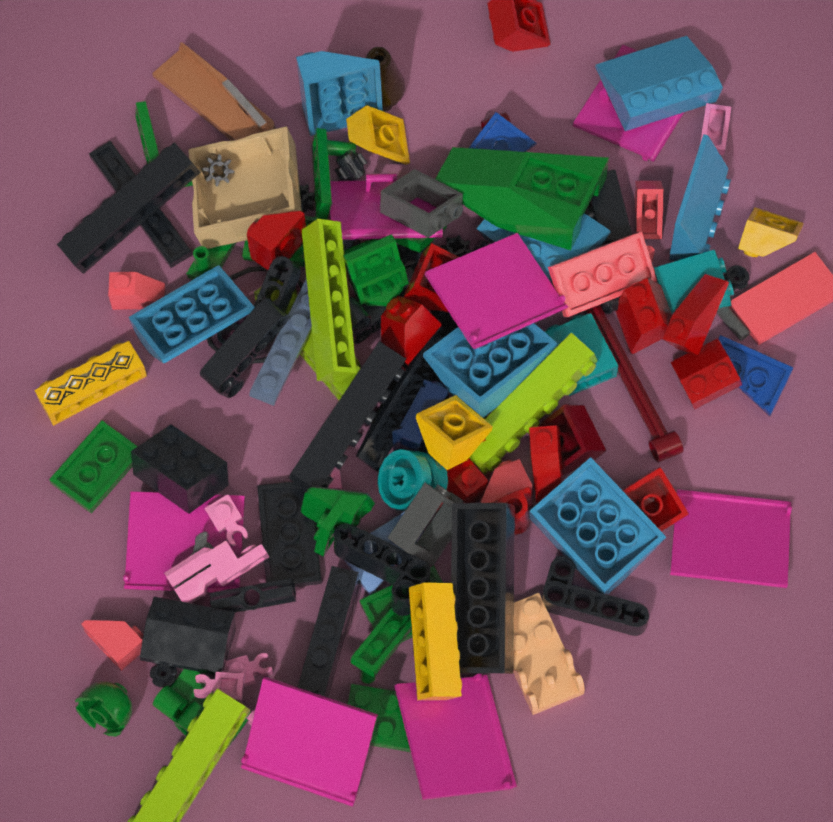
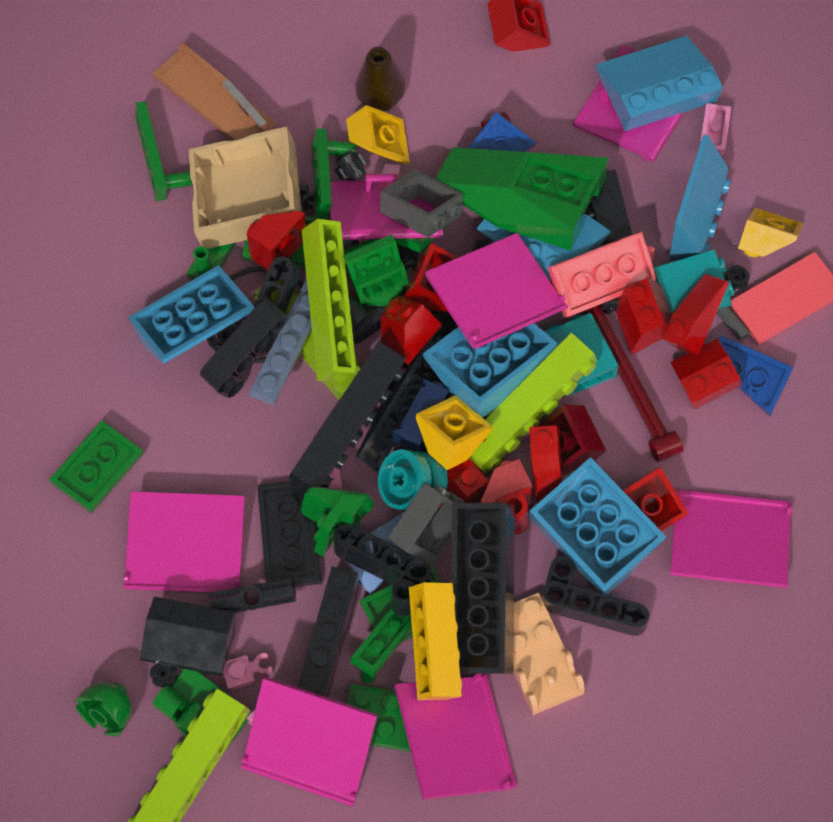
(90, 382): yellow brick -> none
(116, 640): coral slope -> none
(128, 208): black brick -> none
(133, 290): coral slope -> none
(157, 226): black tile -> none
(179, 468): black brick -> none
(211, 564): bright pink plate -> none
(225, 169): gear -> none
(225, 516): bright pink plate -> none
(229, 683): bright pink plate -> none
(336, 88): dark azure slope -> none
(457, 244): black gear -> none
(649, 208): coral slope -> none

